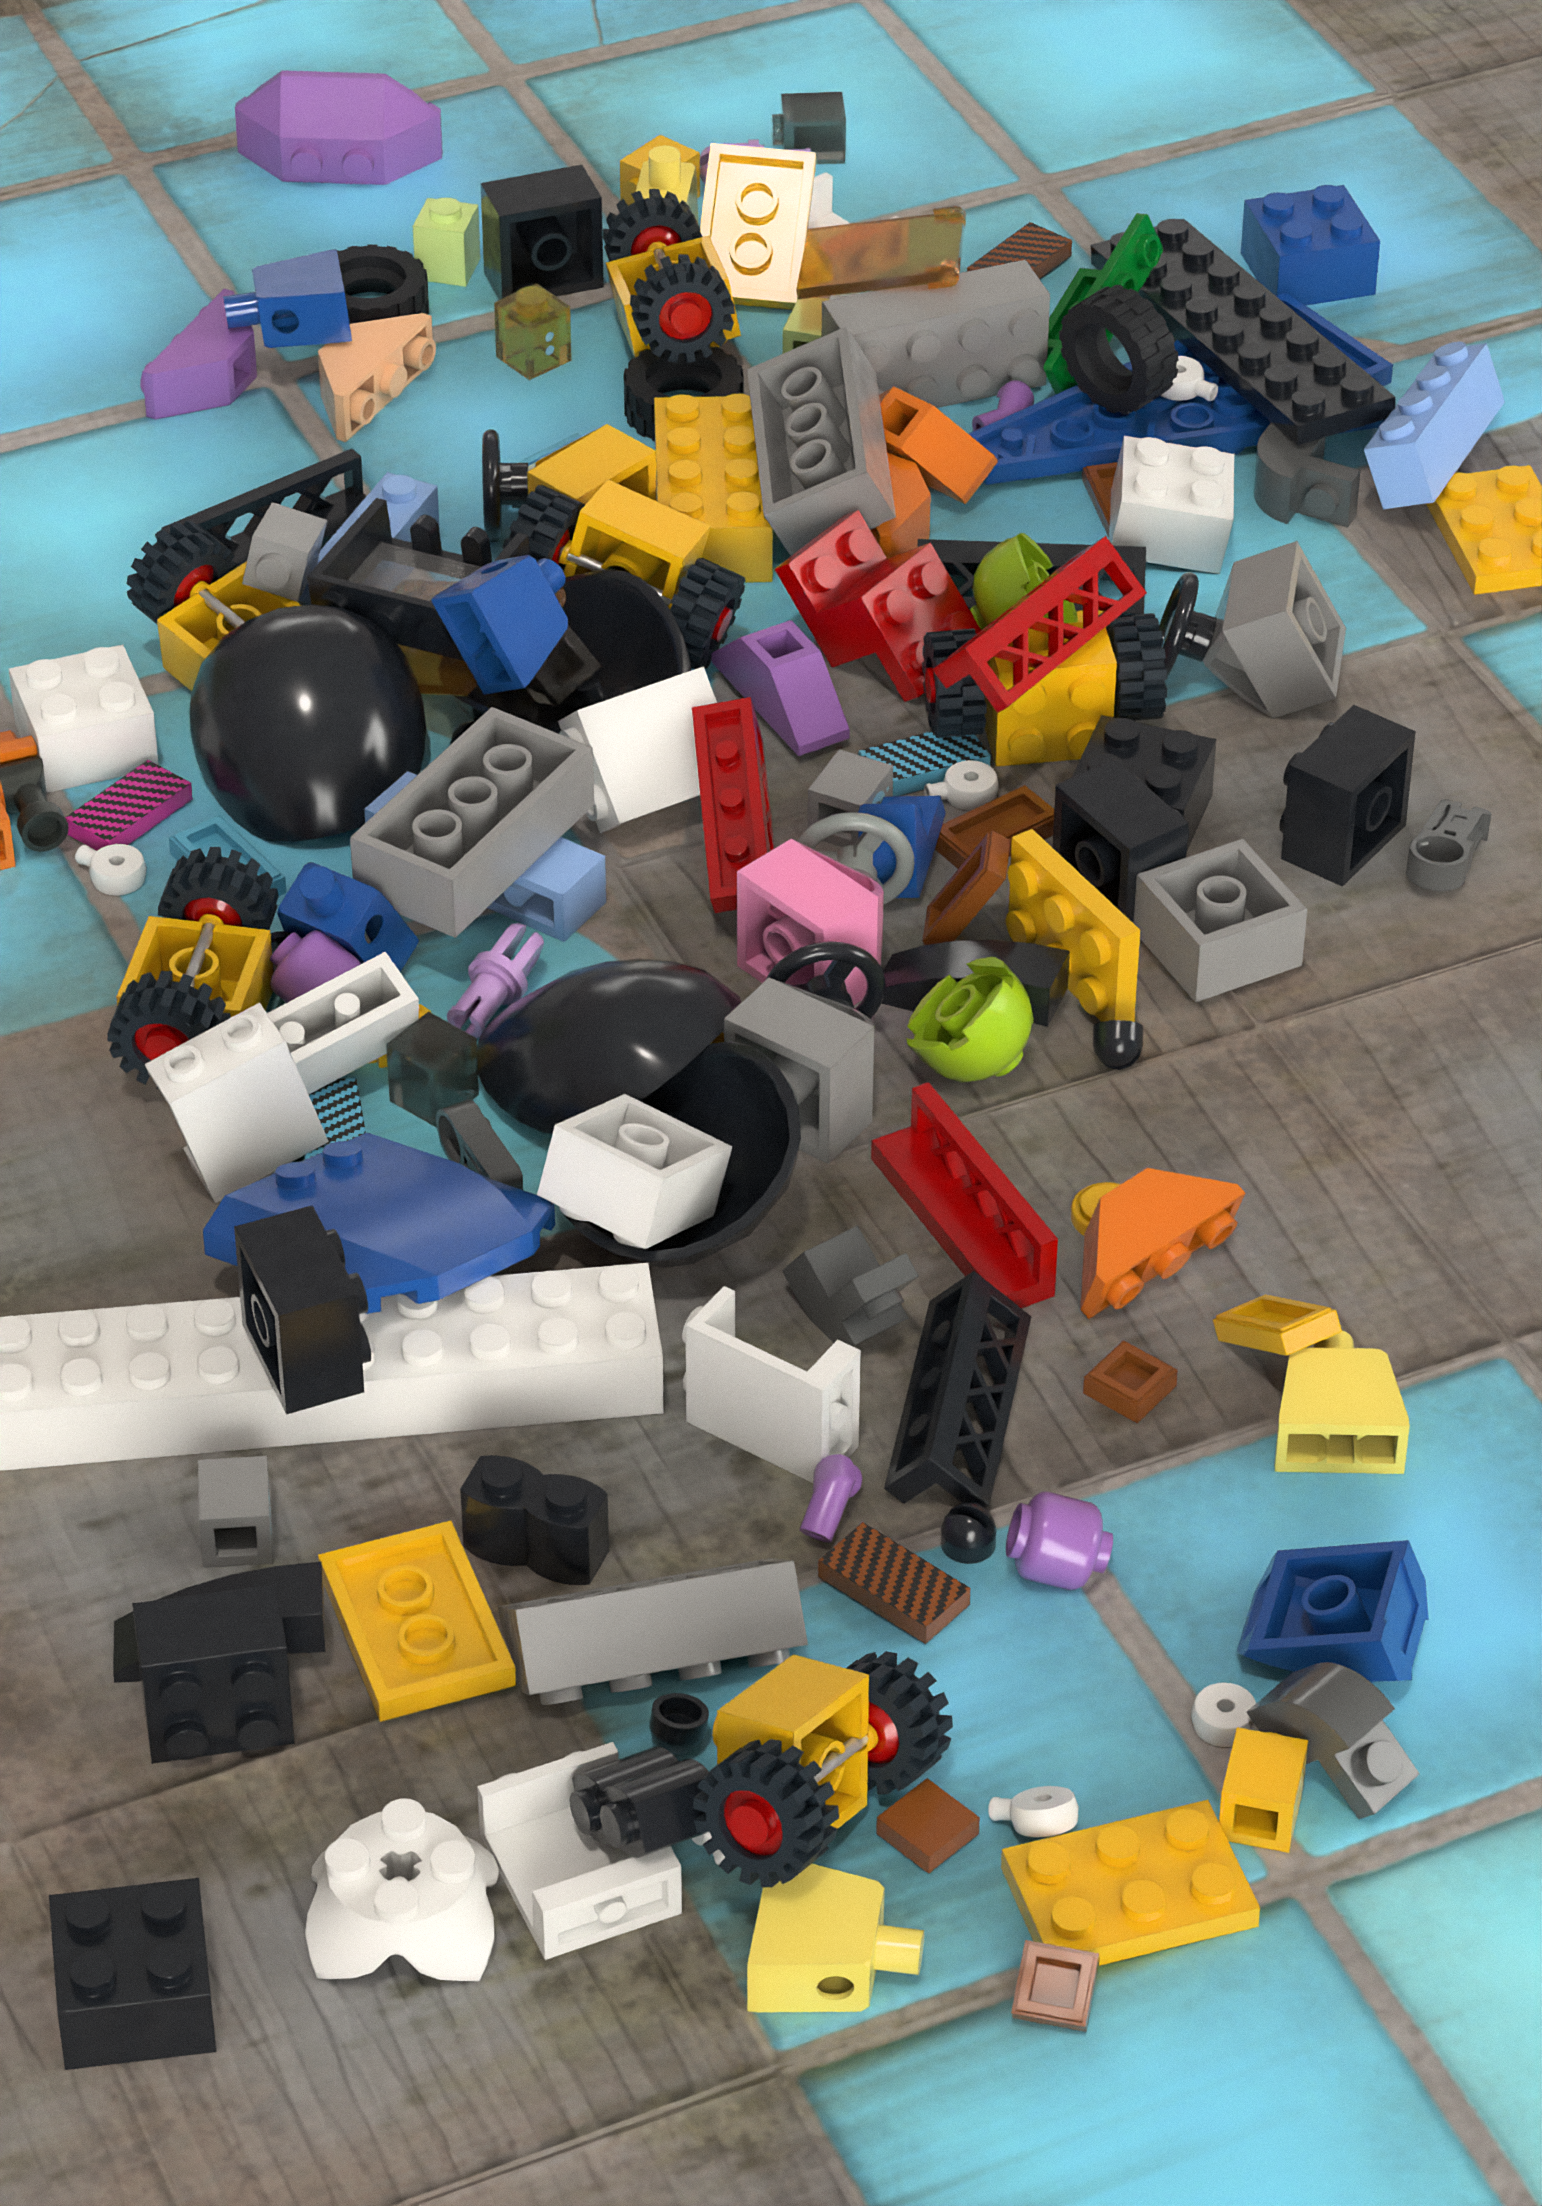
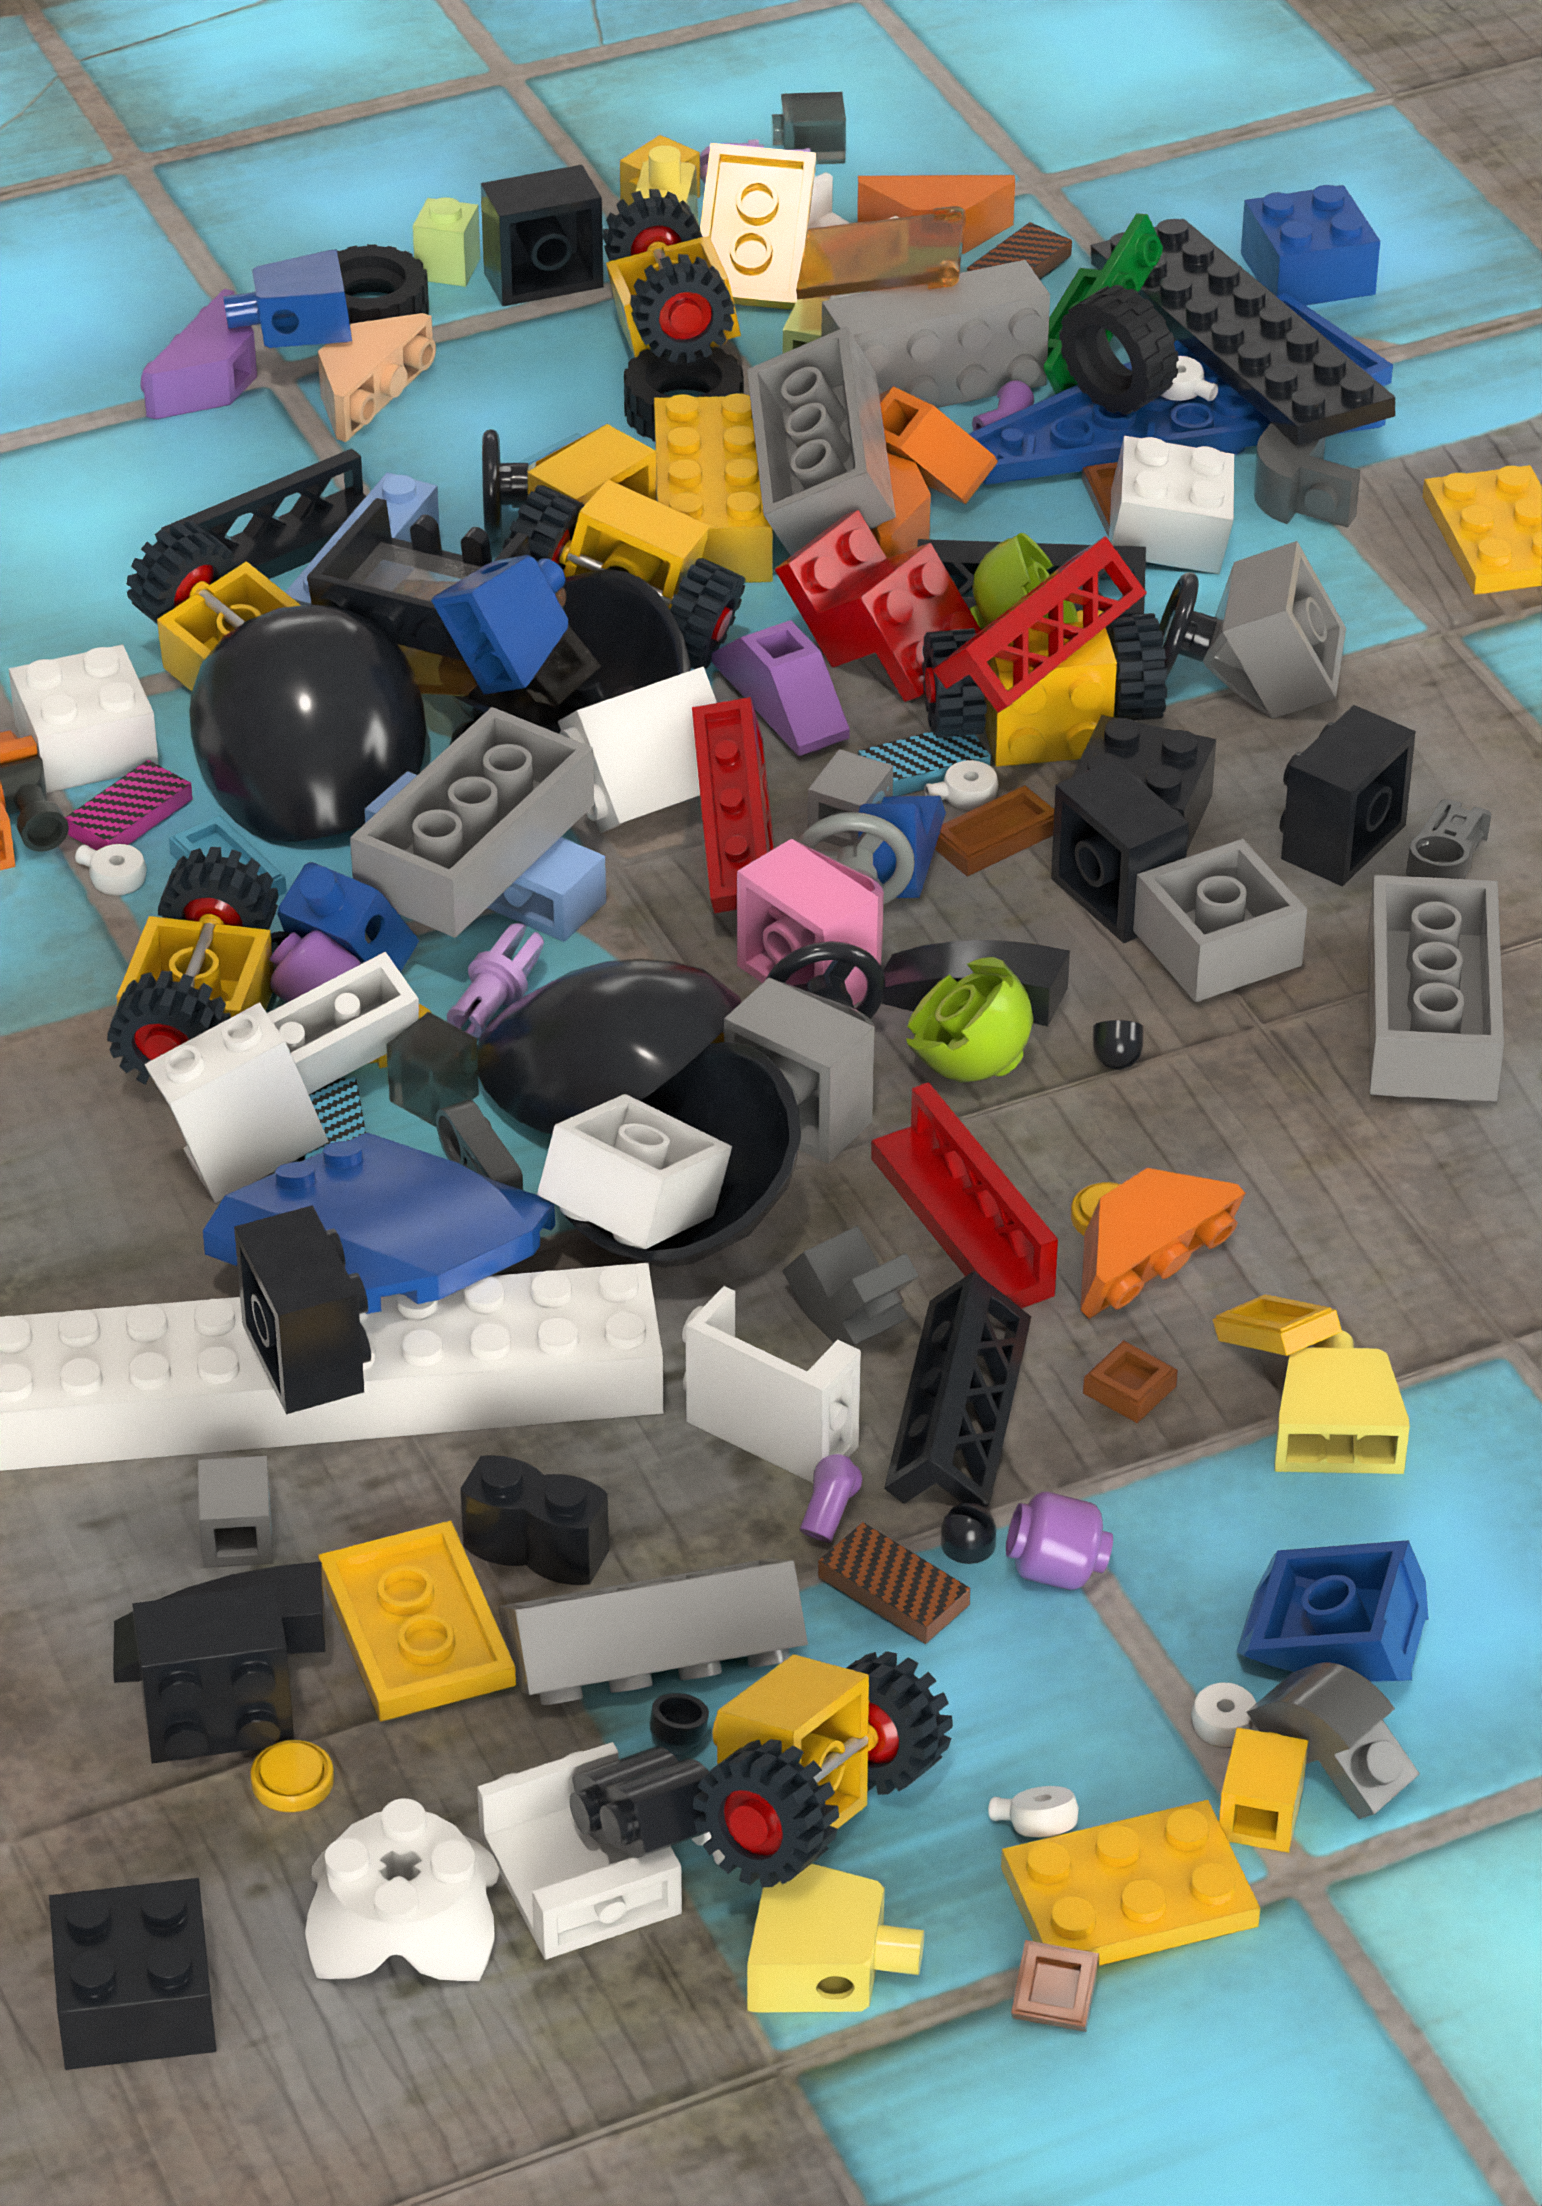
(284, 551): light grey brick -> none
(292, 1776): none -> yellow piece
(337, 128): medium lavender wedge -> none
(532, 331): clear yellow brick -> none
(927, 1825): dark orange tile -> none
(967, 890): dark orange tile -> none
(984, 198): none -> orange slope
(1064, 911): yellow plate -> none
(1434, 425): light blue brick -> none
(1435, 988): none -> light grey brick

